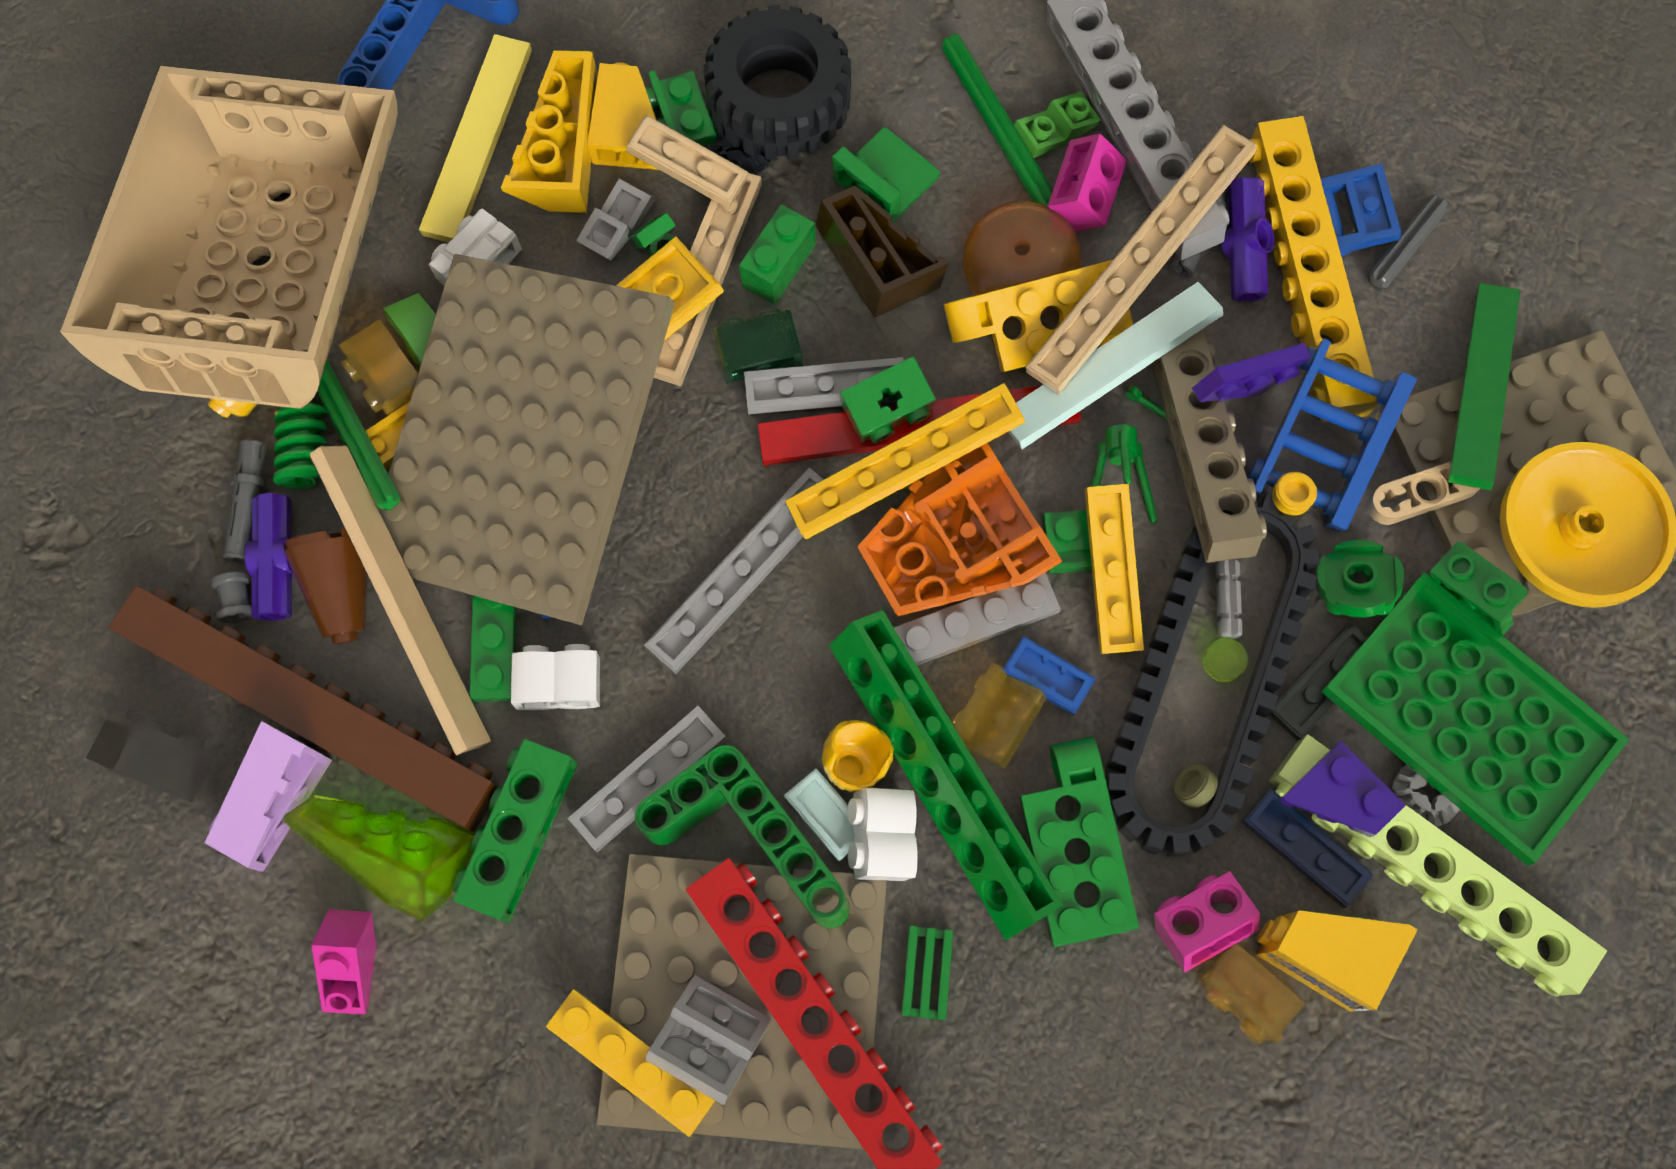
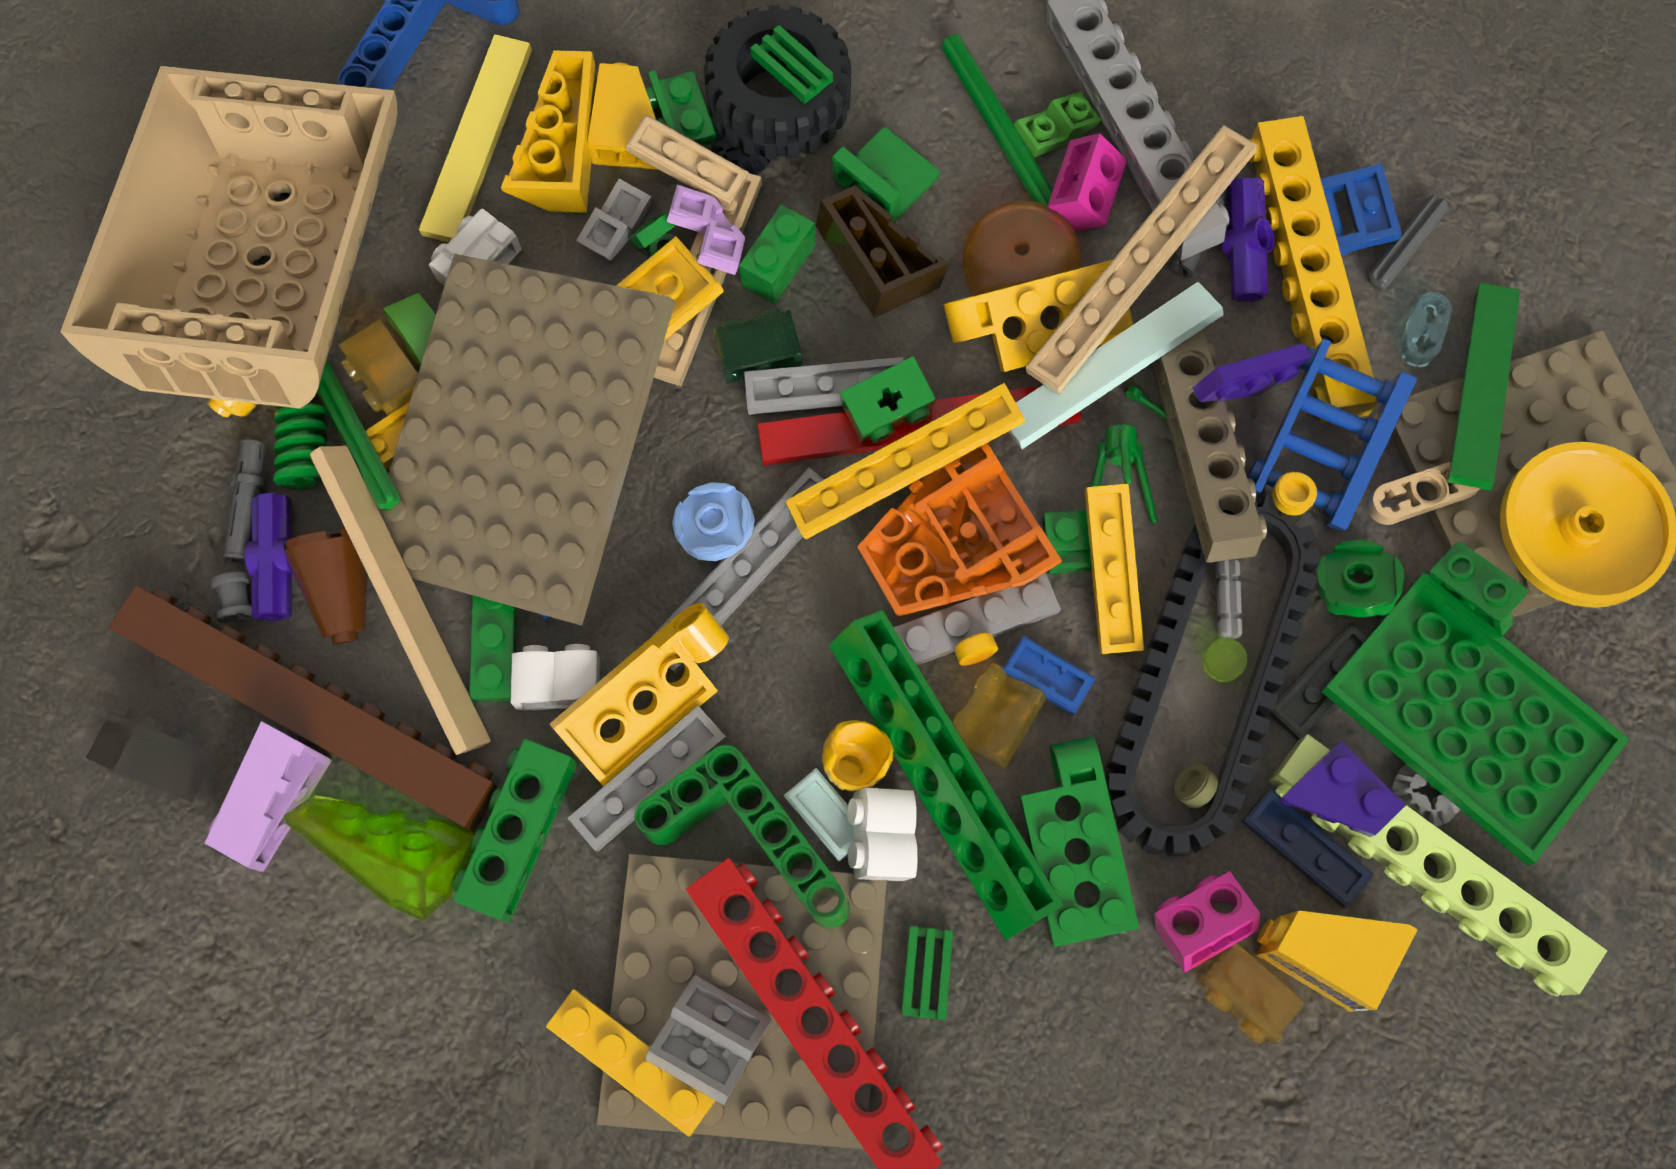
(345, 961): dark pink slope -> none
(685, 639): none -> yellow hinge
(703, 214): none -> lavender tile
(713, 521): none -> light blue tile
(778, 44): none -> green tile
(975, 648): none -> yellow tile
(1434, 332): none -> clear light blue beam

